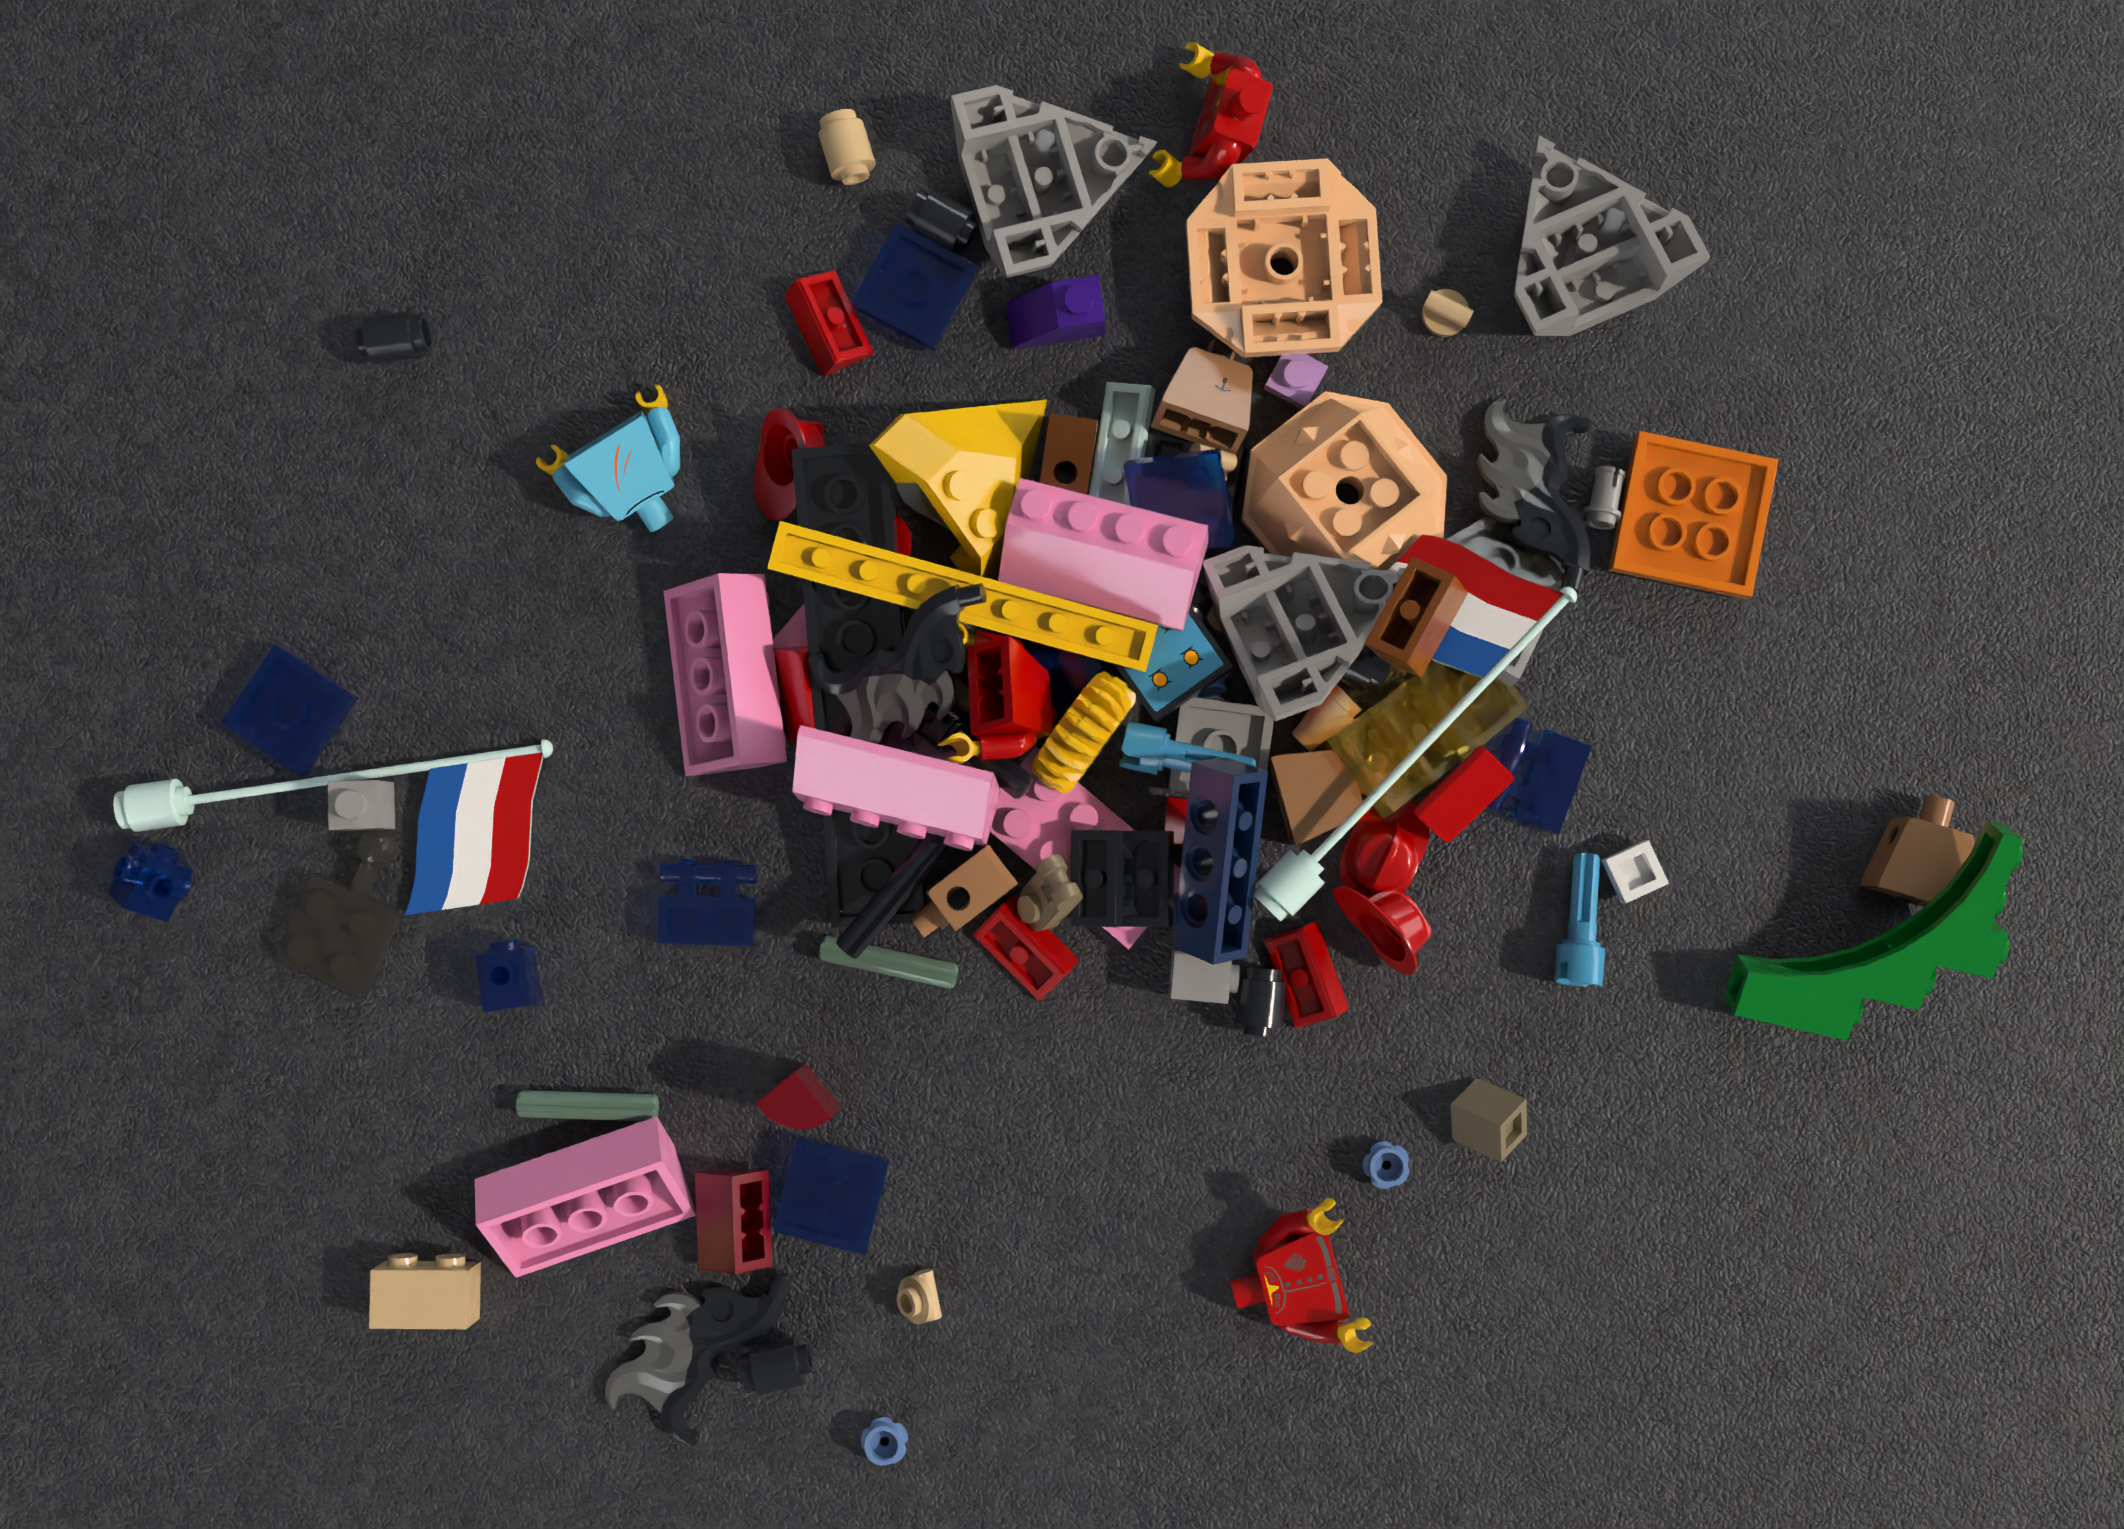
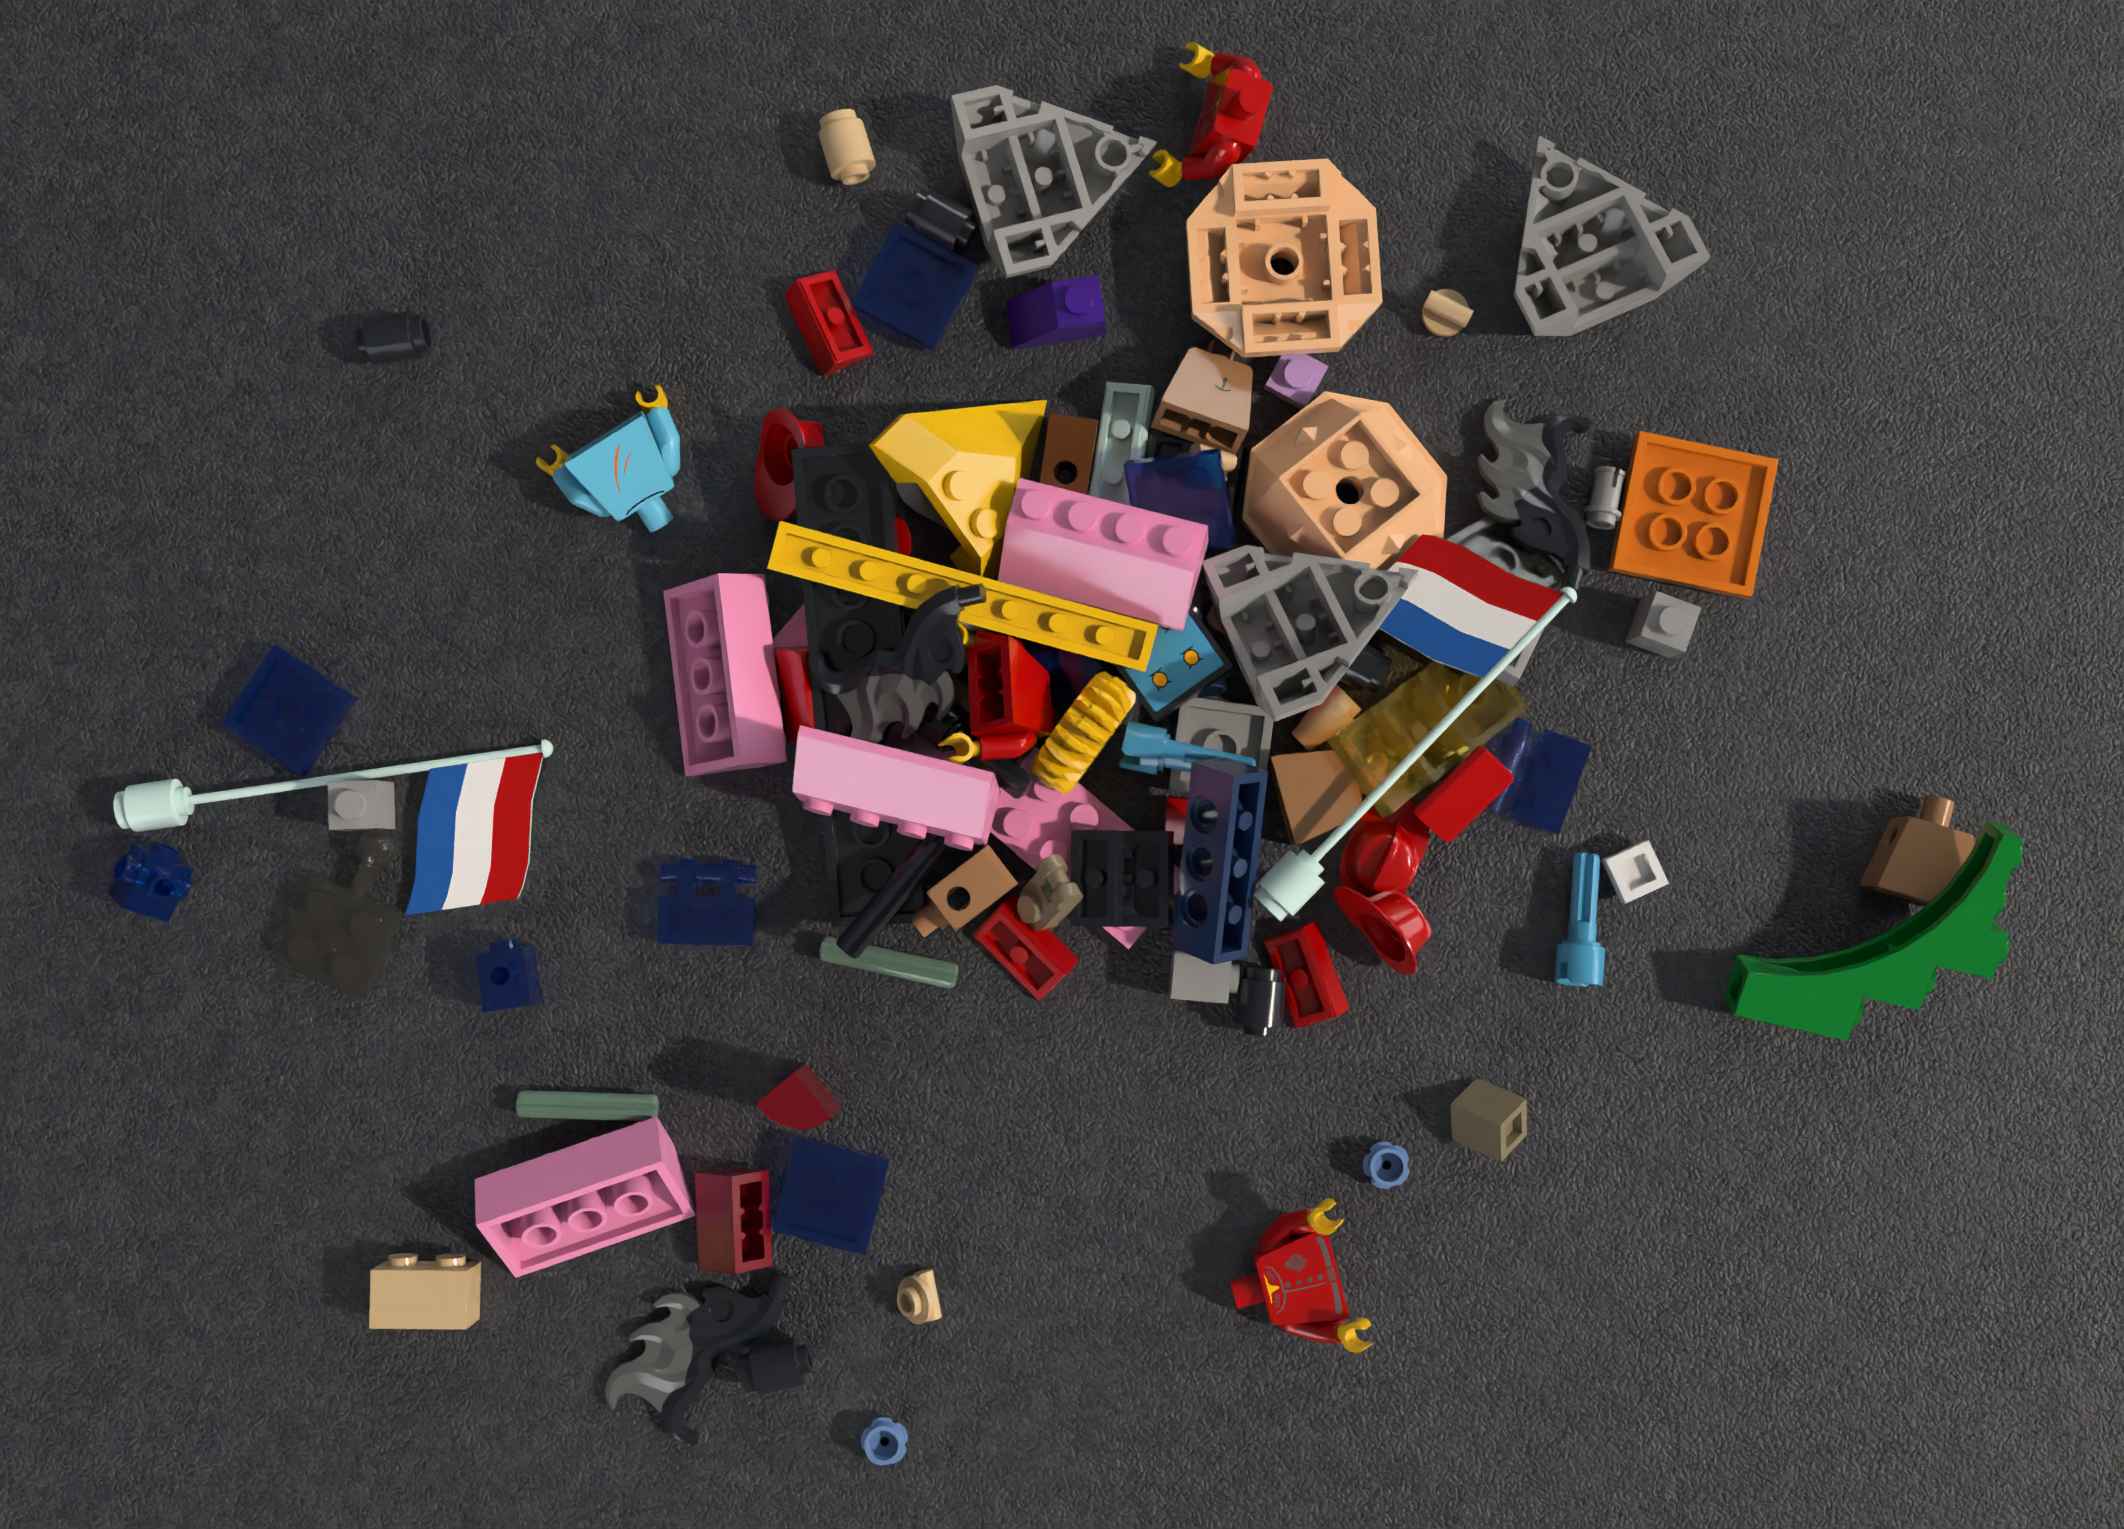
(1416, 617): dark orange brick -> none
(1663, 624): none -> light grey brick

